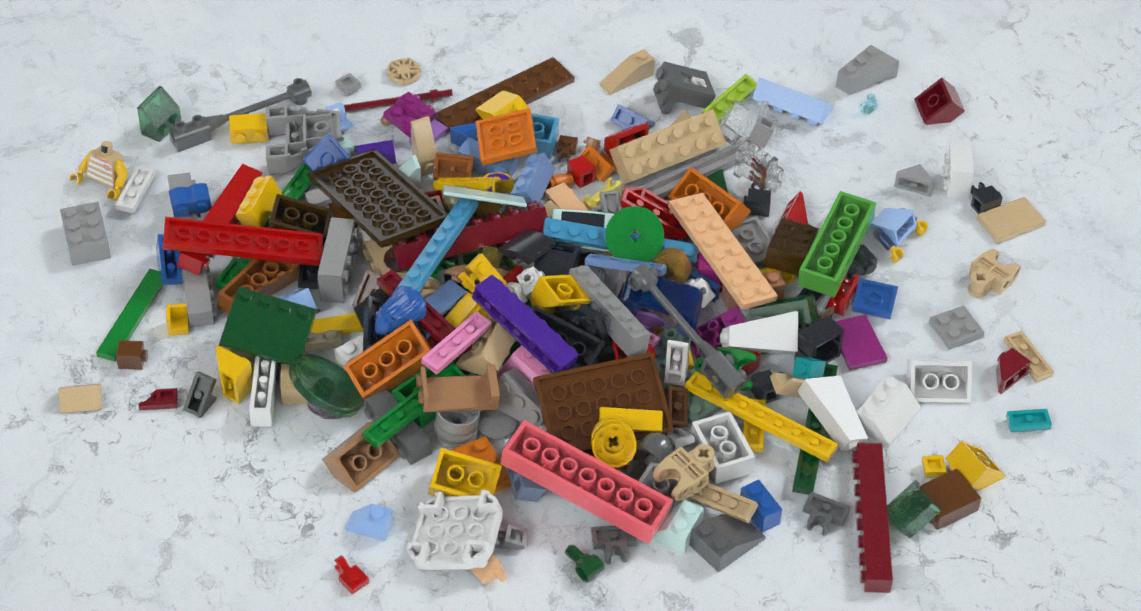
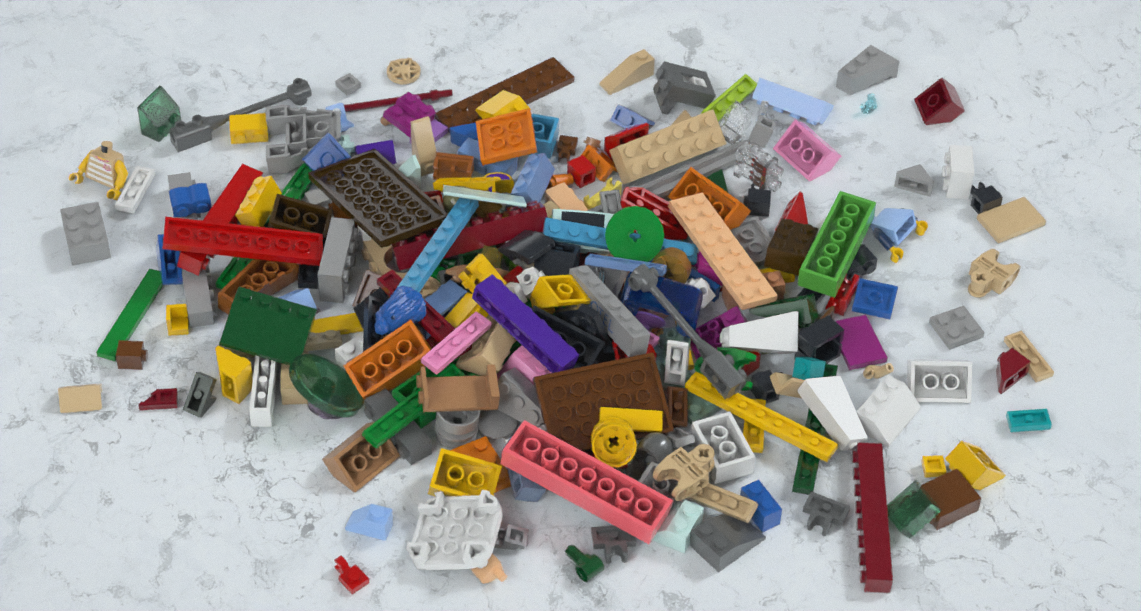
(806, 151): none -> bright pink slope
(874, 371): none -> tan arm

